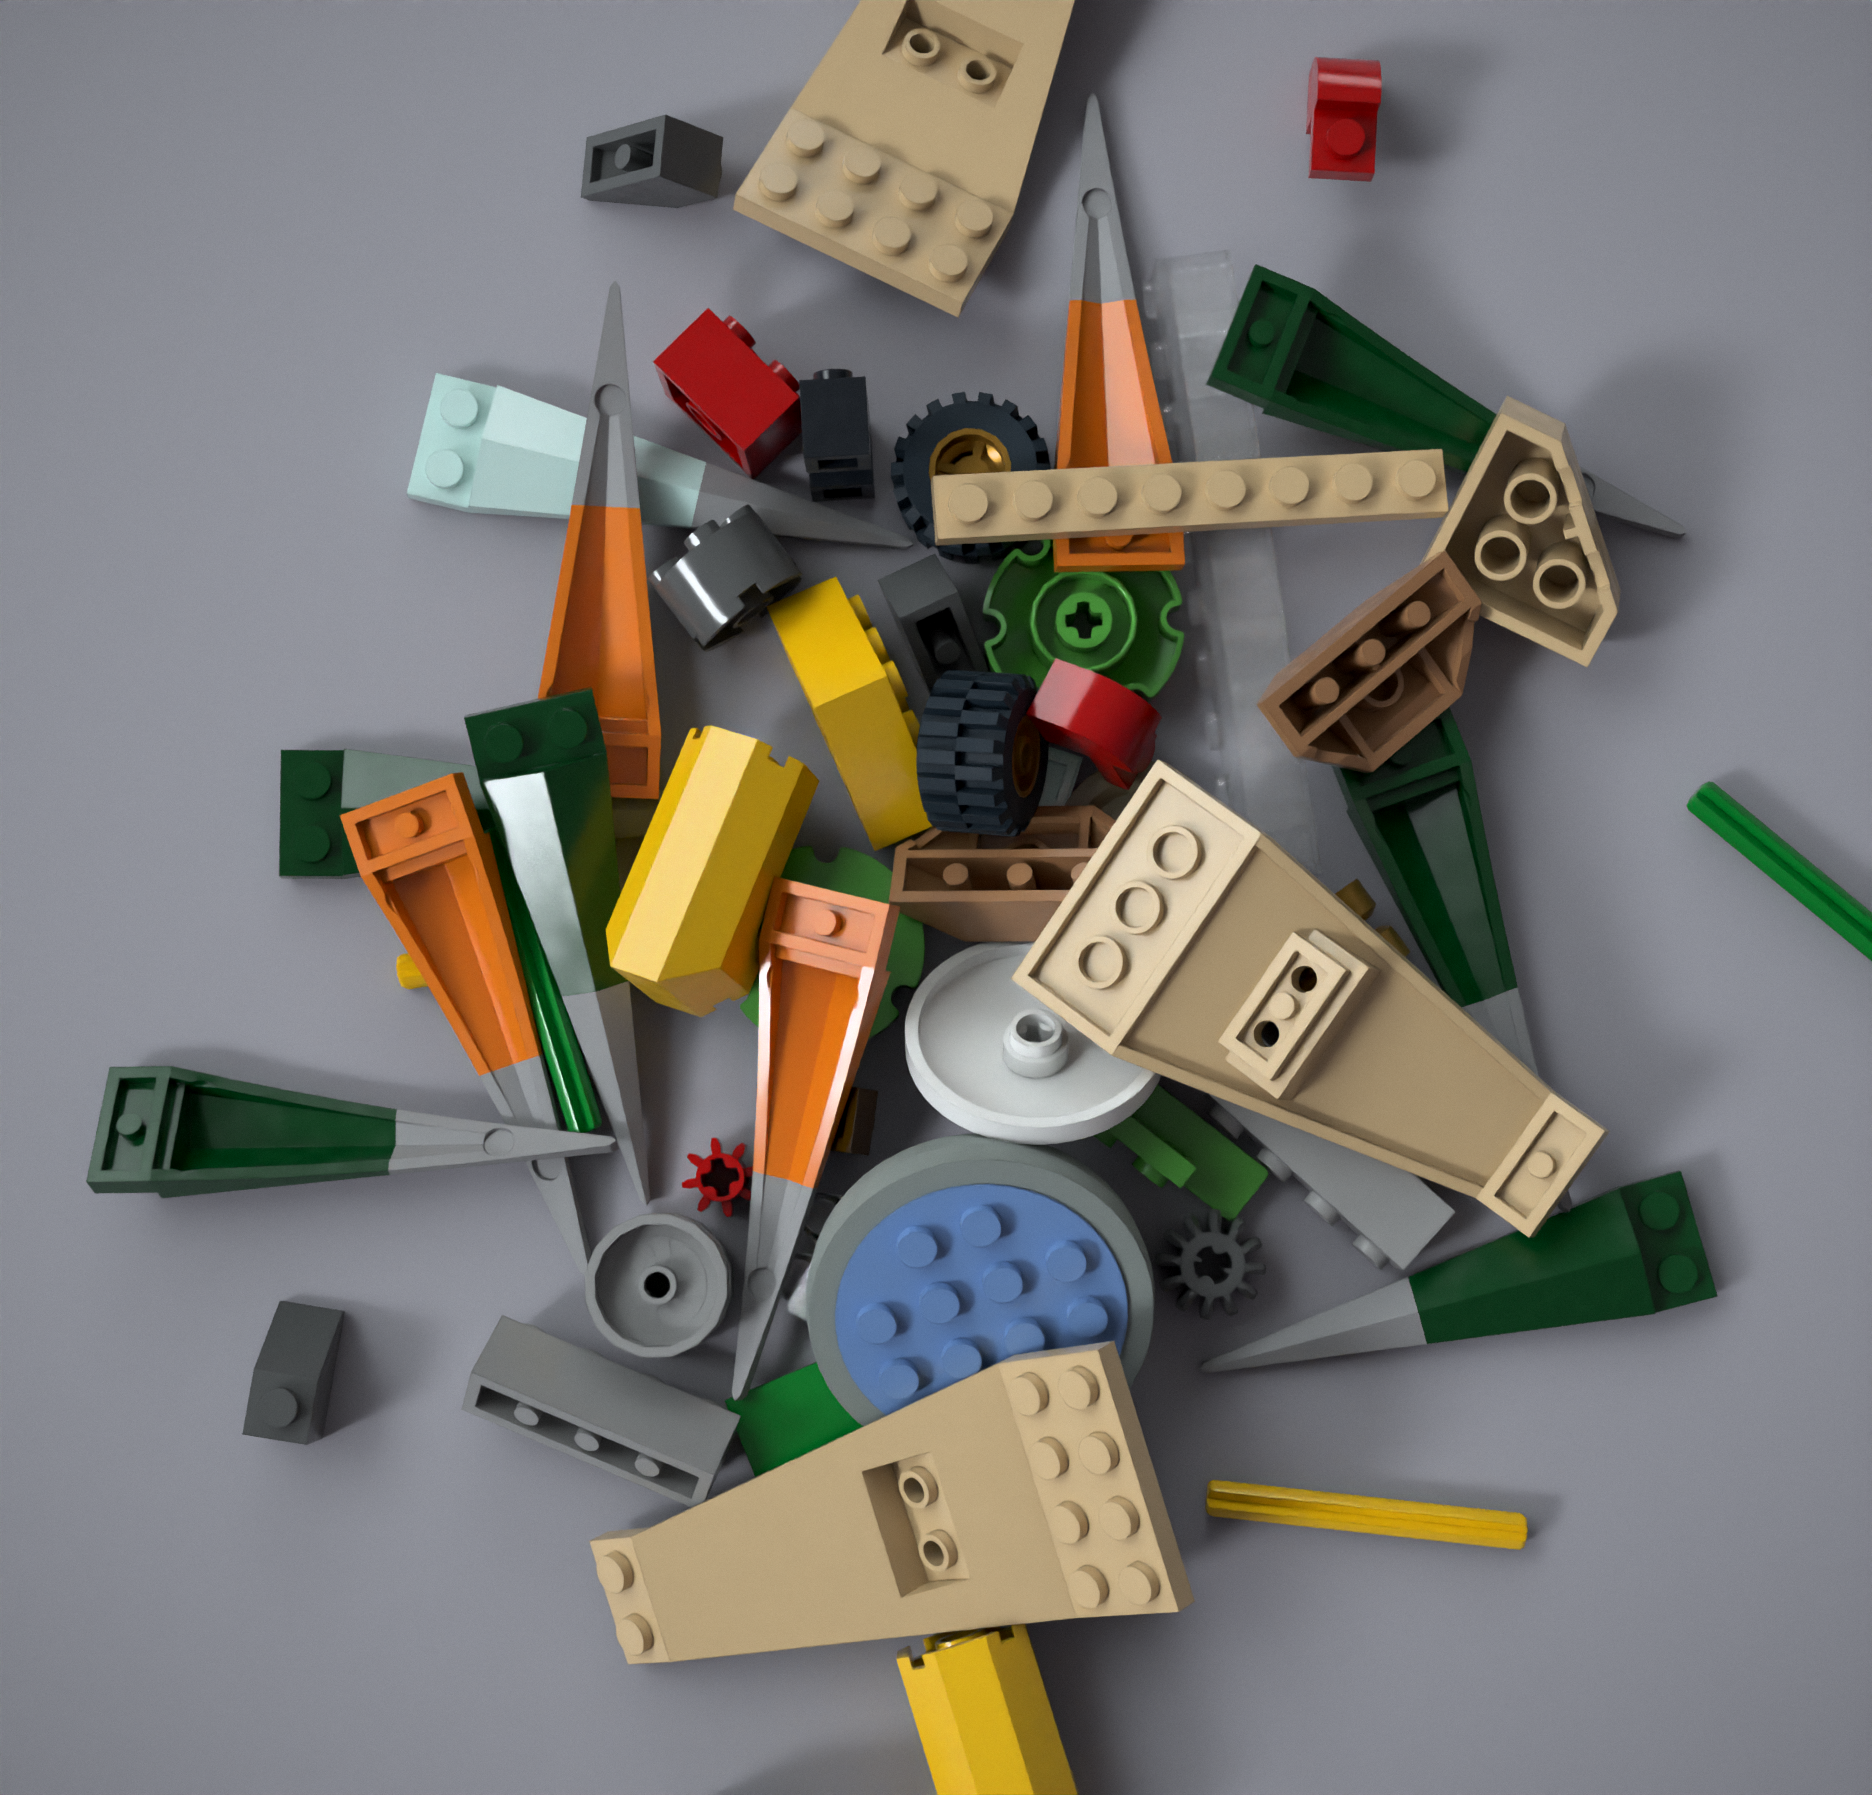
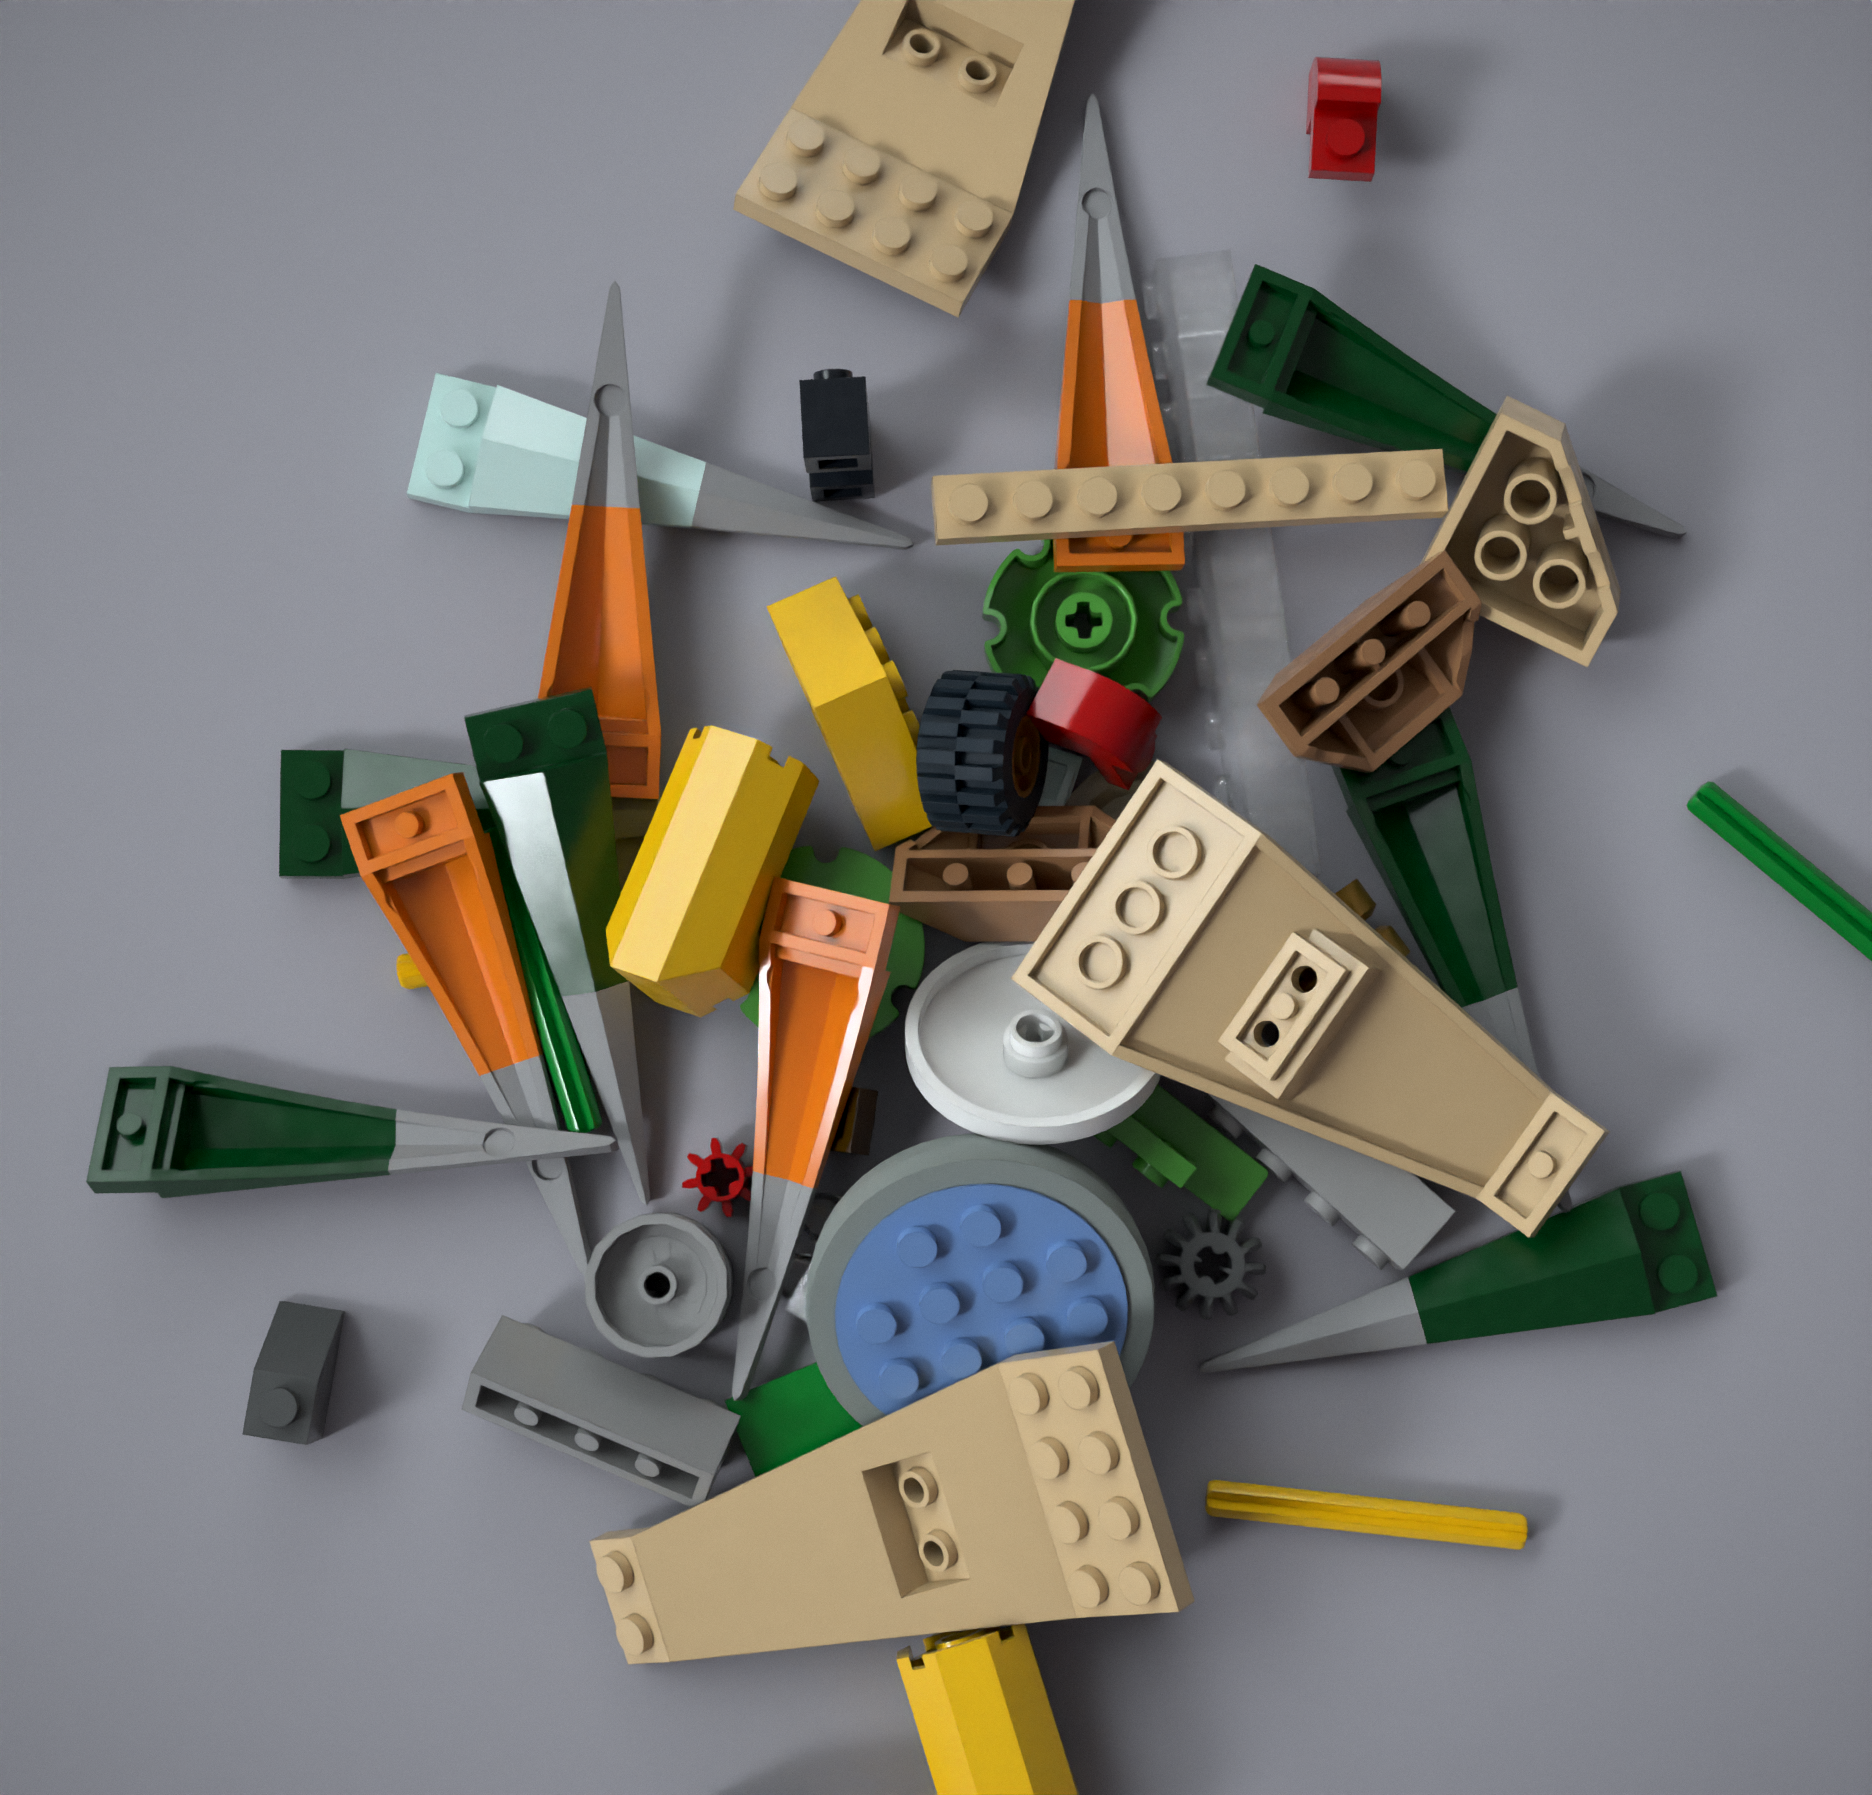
(653, 164): dark grey slope -> none
(726, 577): dark grey brick -> none
(731, 392): red brick -> none
(932, 620): dark grey slope -> none
(961, 440): black wheel -> none

